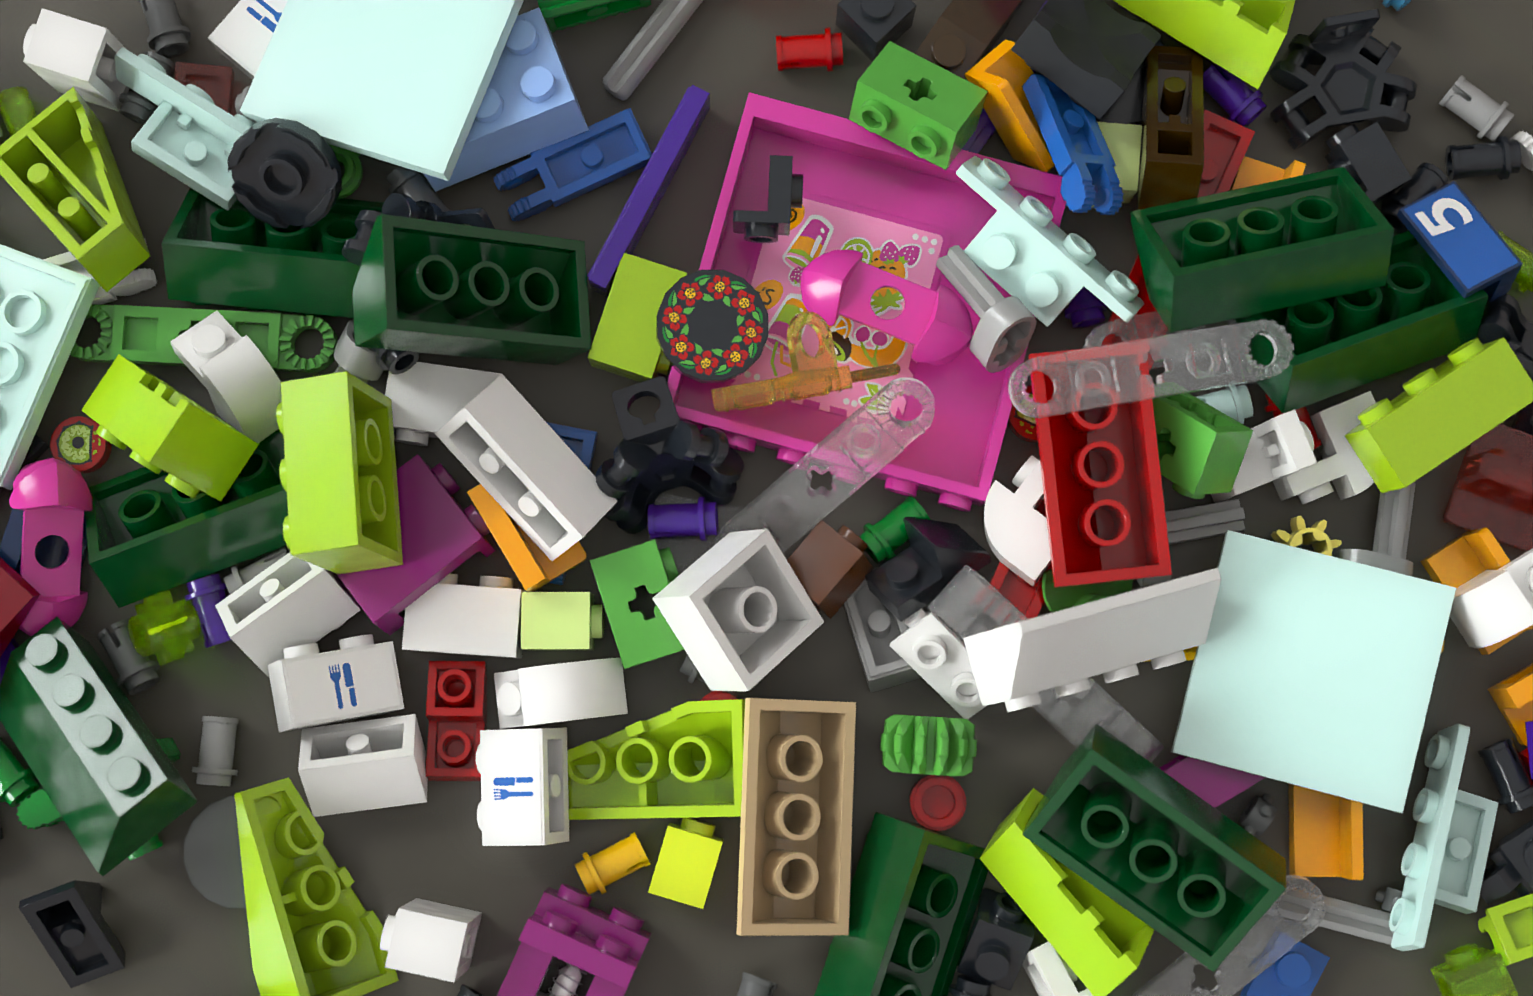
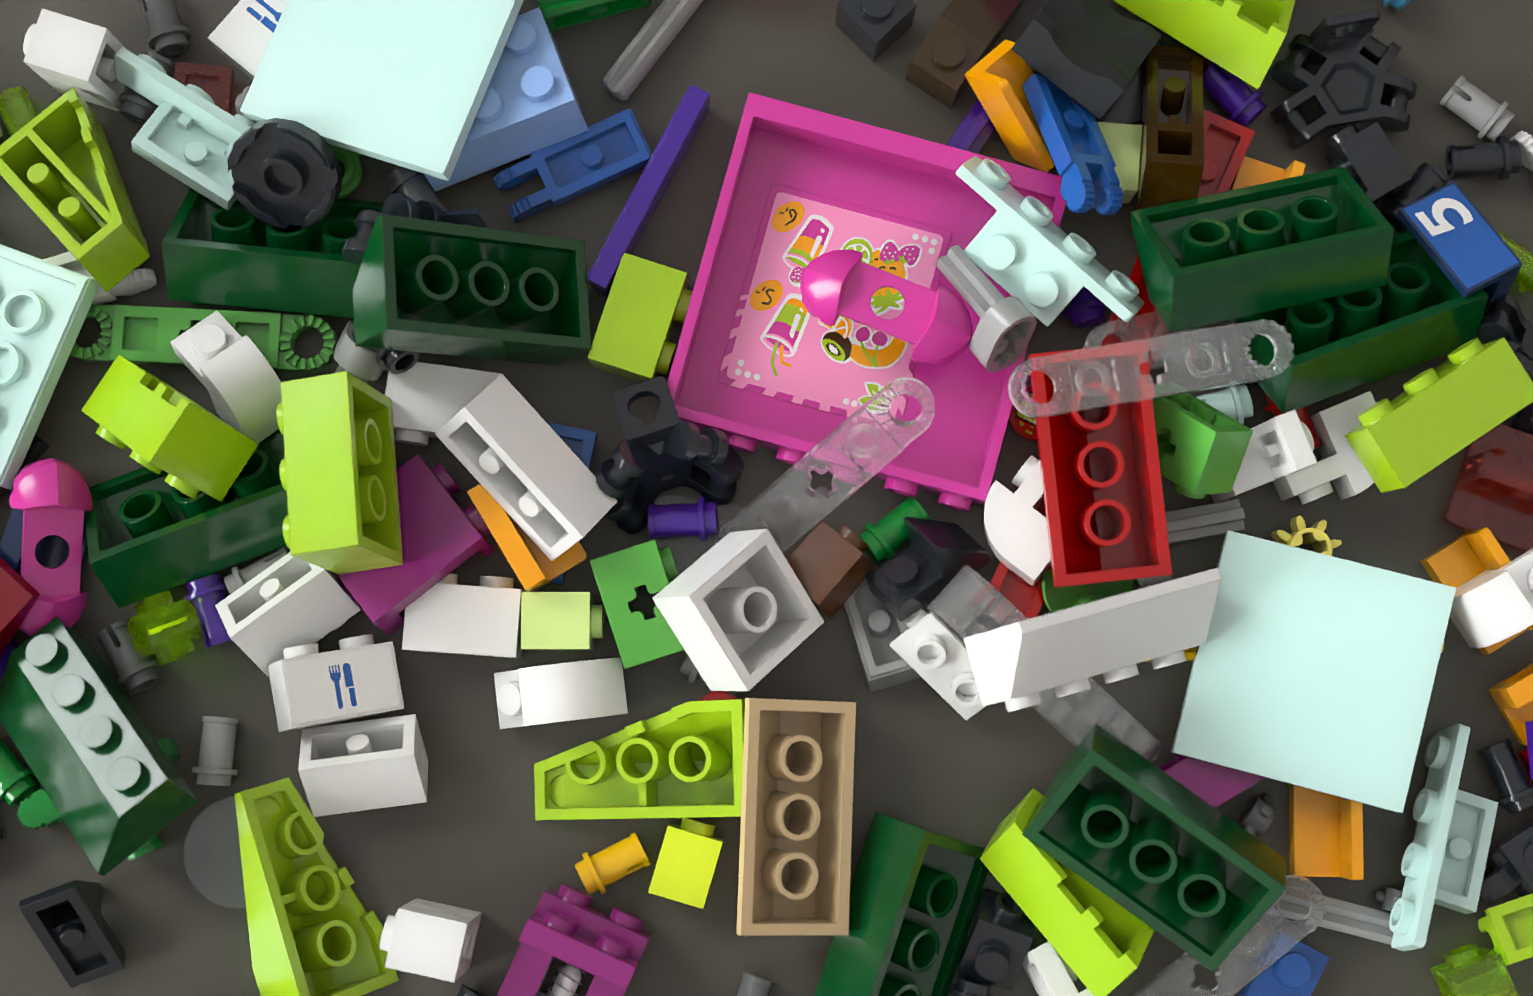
(79, 445): tile -> none
(455, 715): red slope -> none
(523, 786): white brick -> none
(712, 326): tile -> none
(783, 194): black bracket -> none
(809, 374): clear yellow piece -> none
(810, 51): red pin -> none
(917, 105): bright green brick -> none
(928, 745): bright green gear -> none
(937, 802): red tile -> none
(1390, 534): light grey piece -> none

